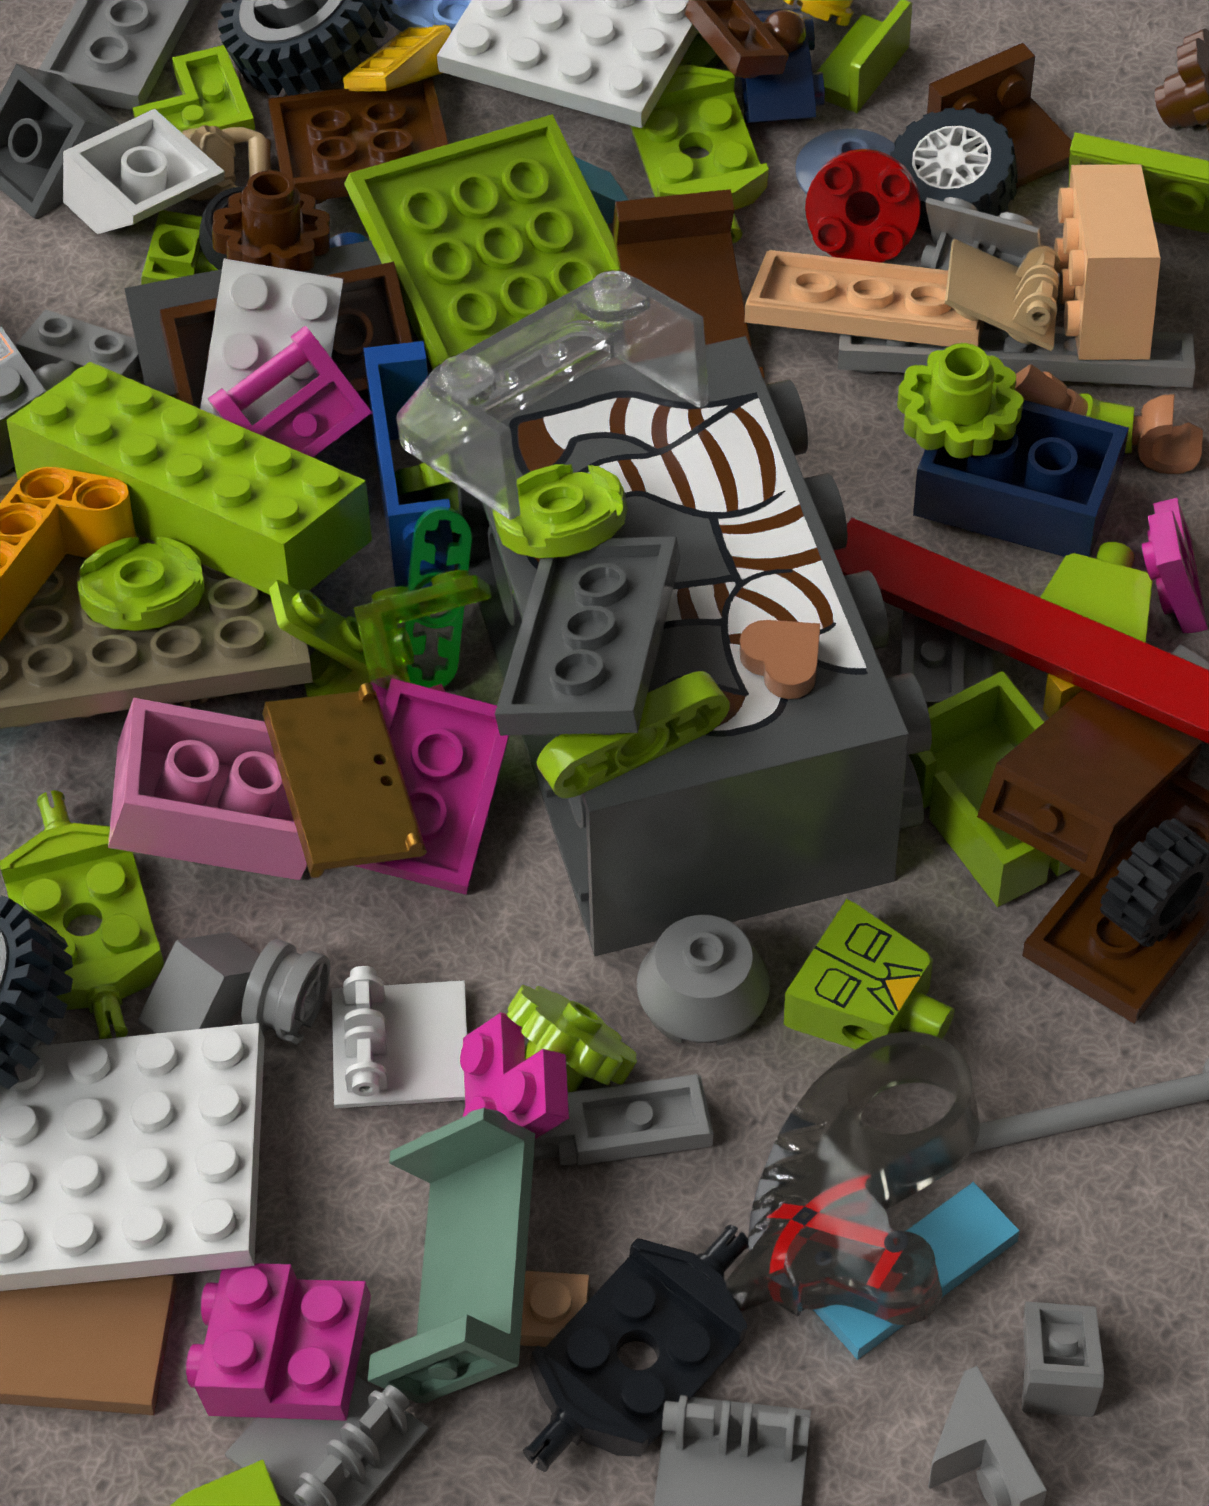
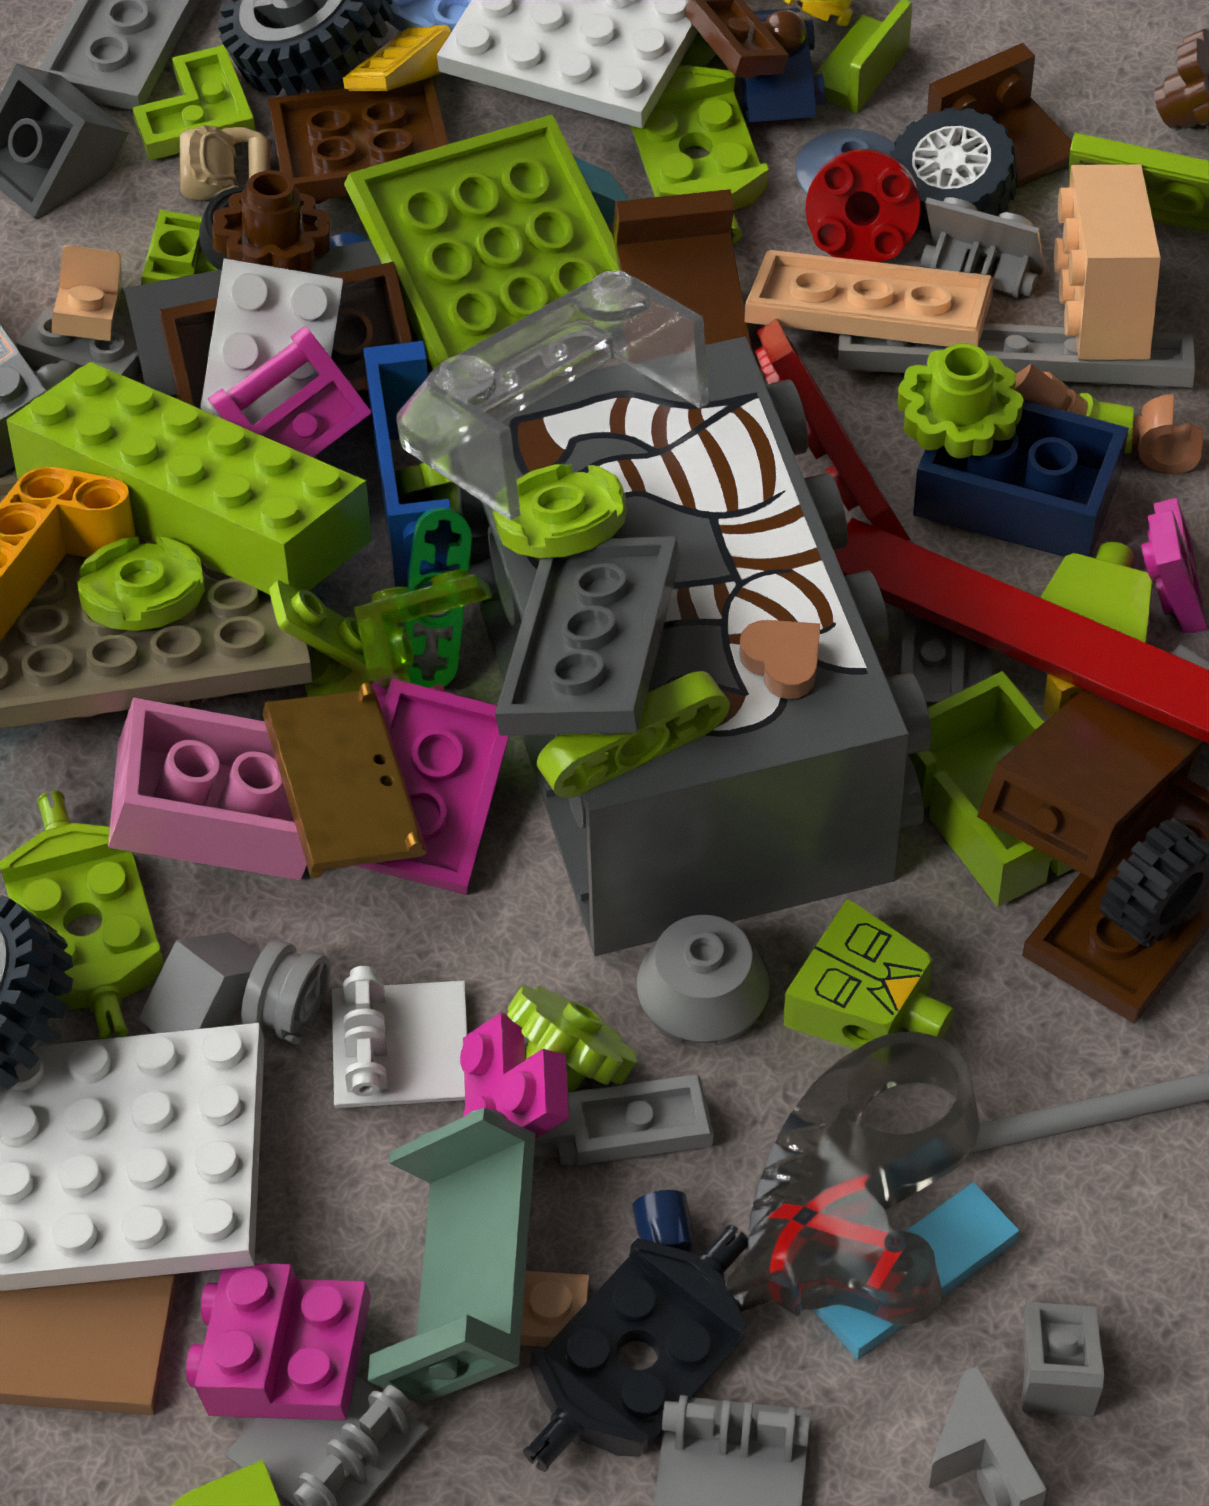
(87, 293): none -> light nougat slope
(134, 172): white slope -> none
(664, 1219): none -> dark blue hose
(825, 432): none -> red wing
(1006, 295): tan hinge -> none

